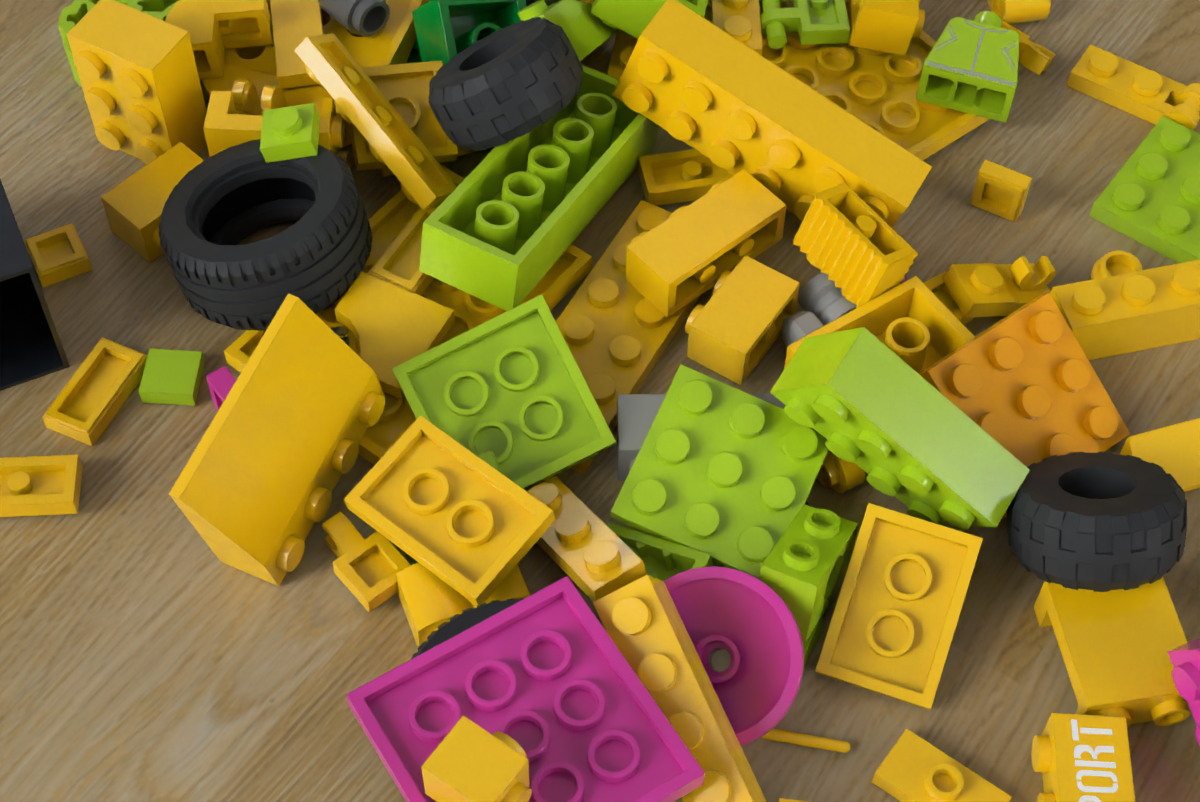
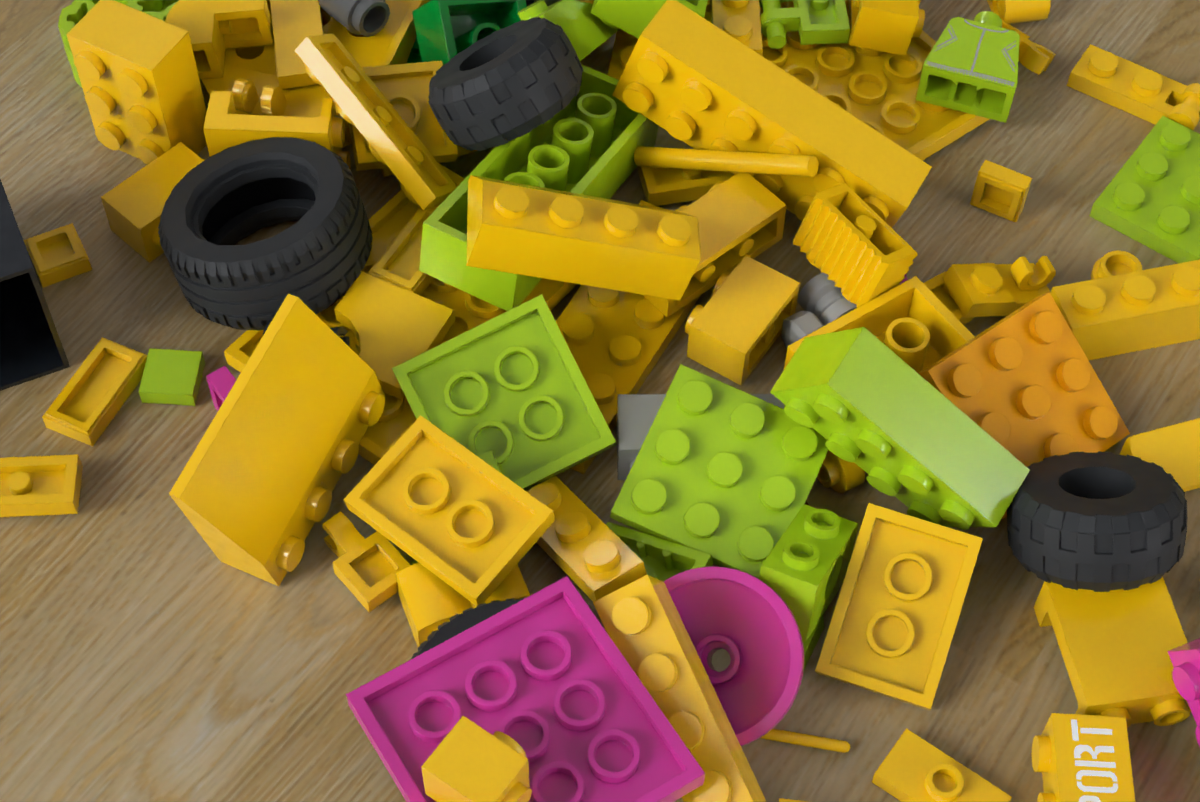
(290, 132): lime plate -> none
(580, 238): none -> yellow slope
(727, 161): none -> yellow bar

